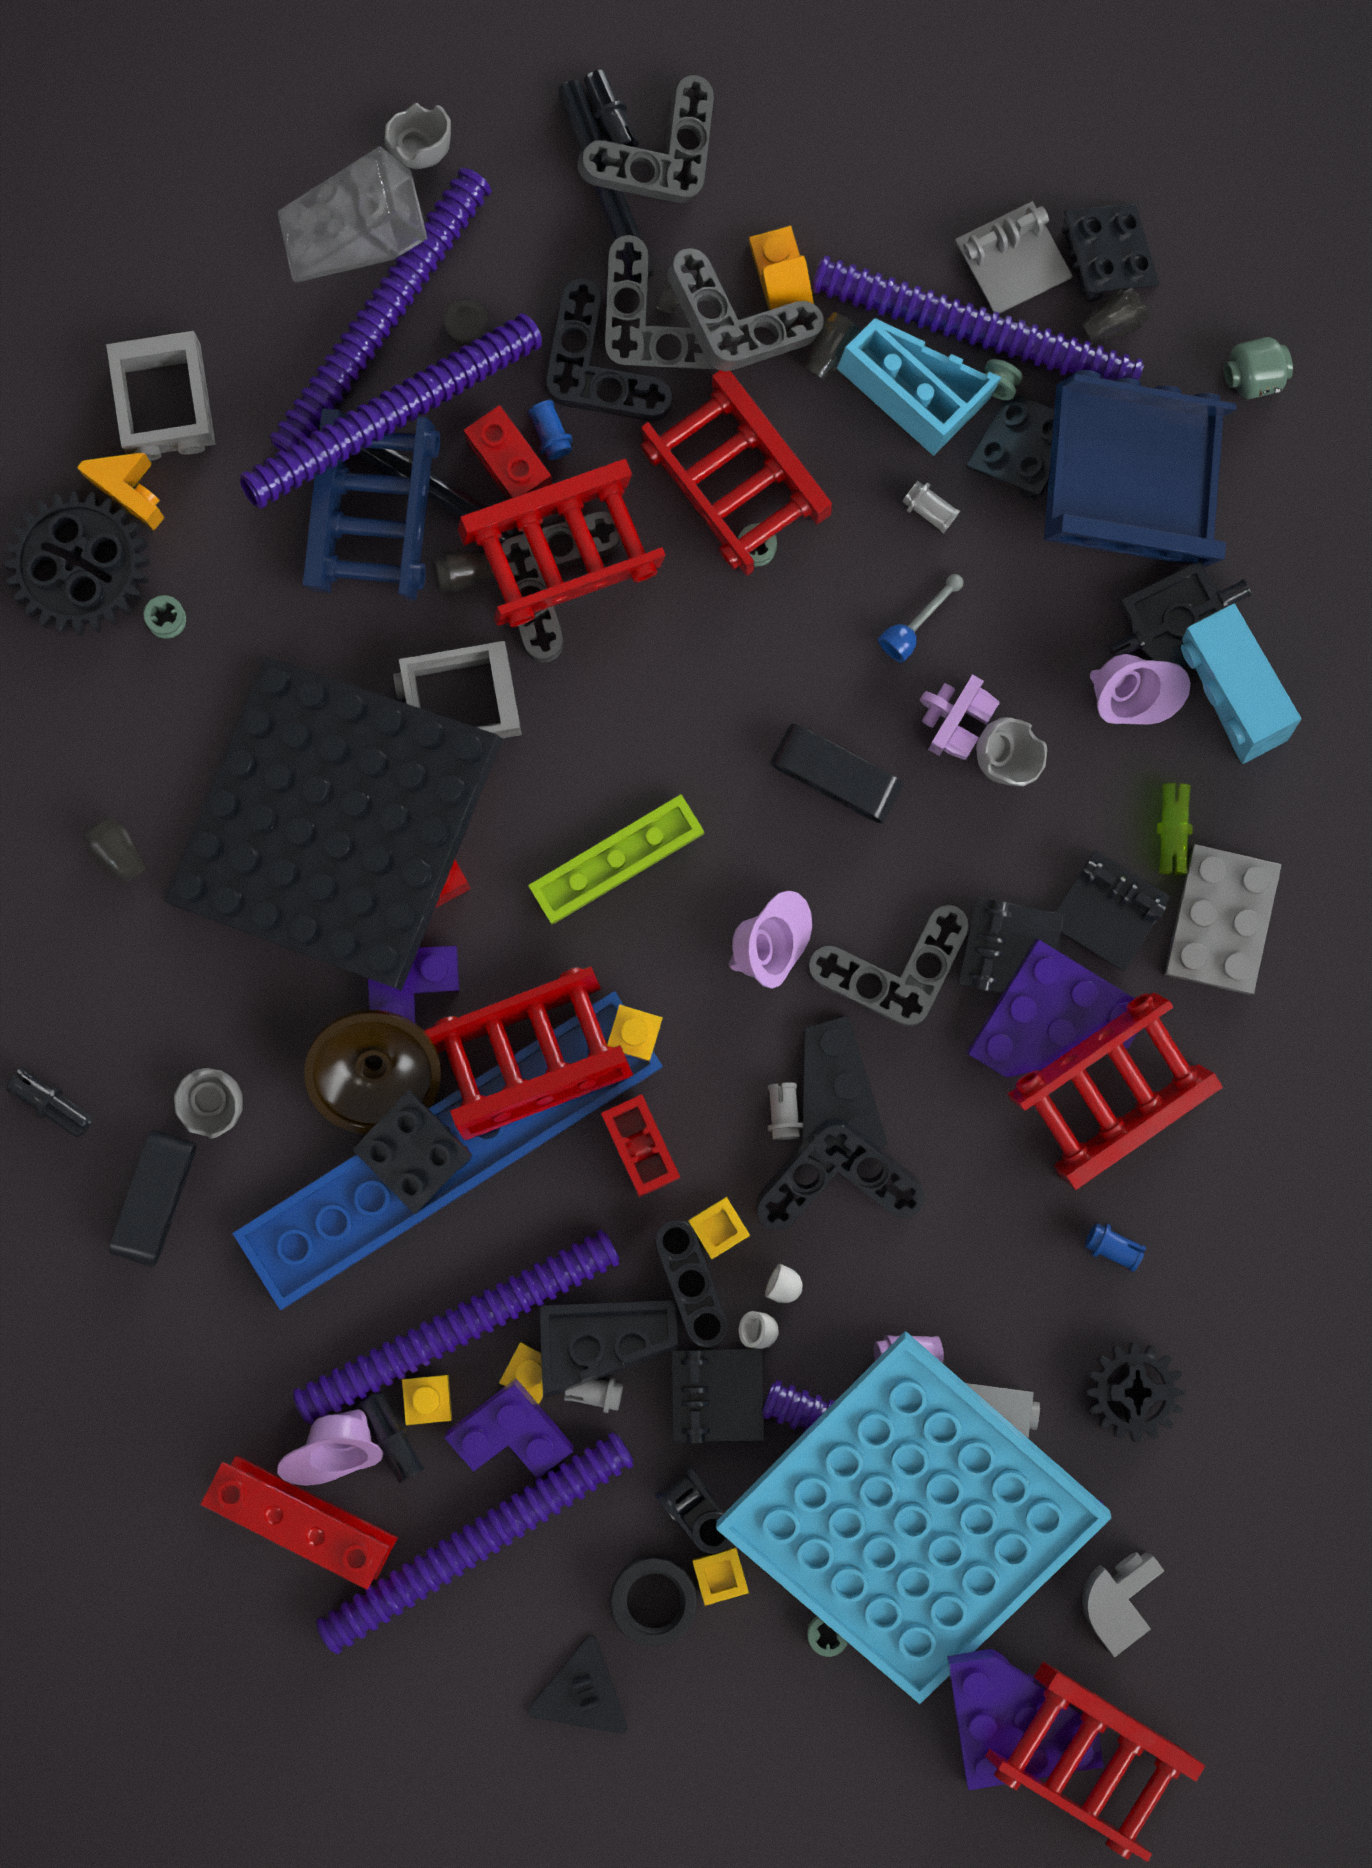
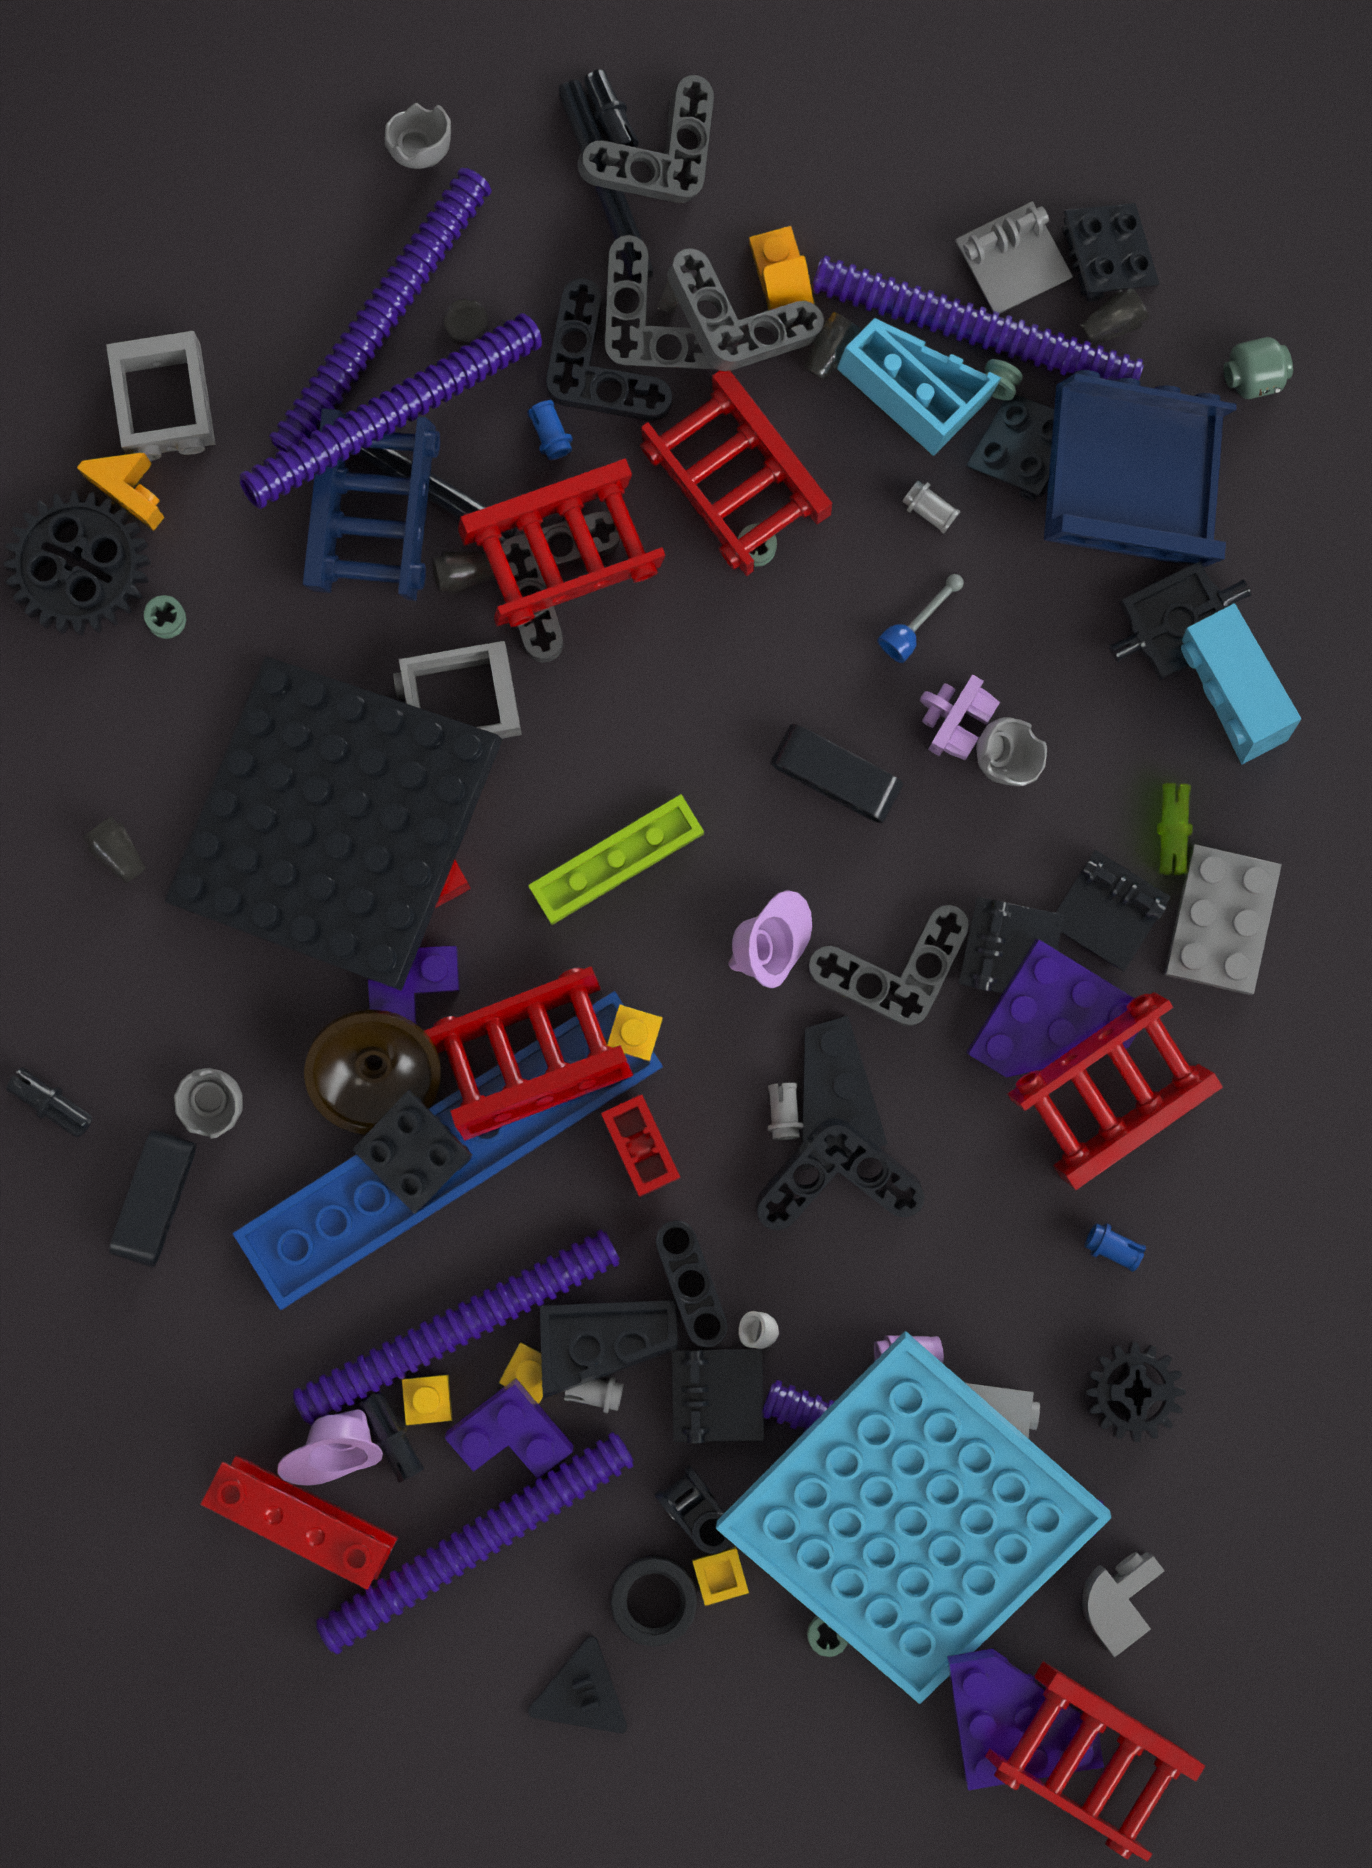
(353, 219): clear slope -> none
(506, 454): red brick -> none
(719, 1228): yellow plate -> none
(784, 1285): white hinge -> none
(1139, 690): lavender piece -> none

